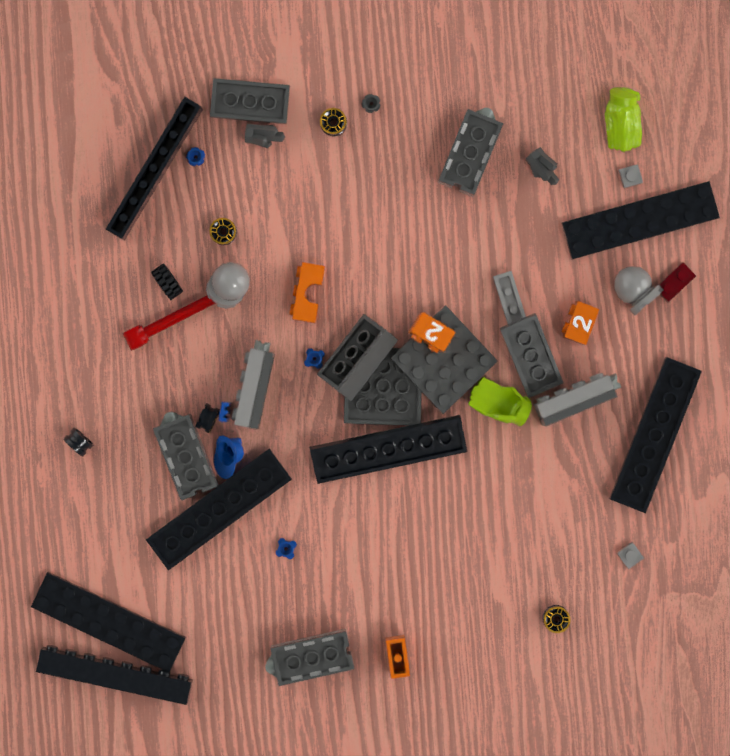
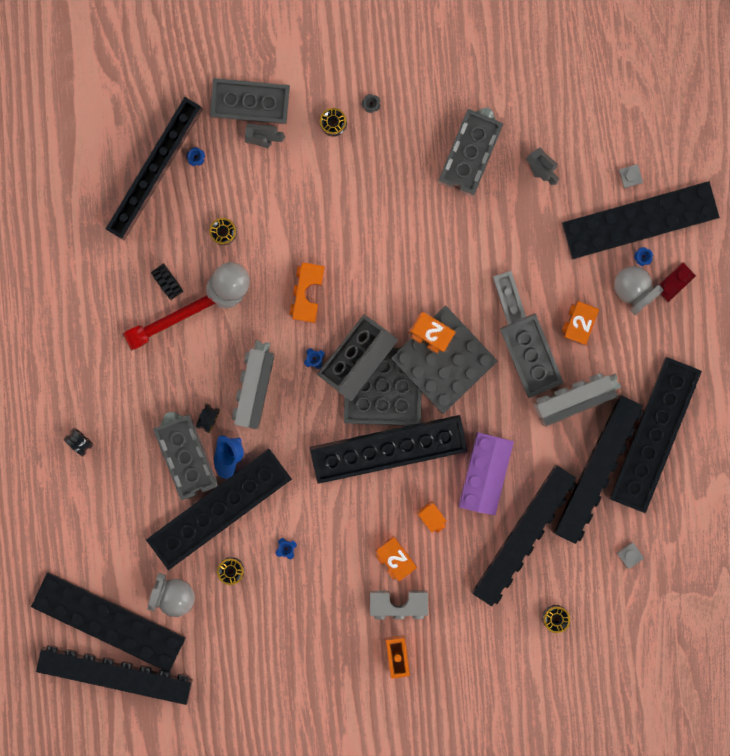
(171, 596): none -> light grey tile
(223, 411): blue tile -> none
(225, 577): none -> wheel
(310, 657): dark grey piece -> none
(396, 559): none -> orange brick
(415, 606): none -> light grey arch
(432, 517): none -> orange brick
(485, 474): none -> medium lavender slope
(500, 402): lime hair -> none
(523, 535): none -> black brick
(597, 469): none -> black brick
(623, 119): lime hair -> none
(648, 256): none -> blue plate

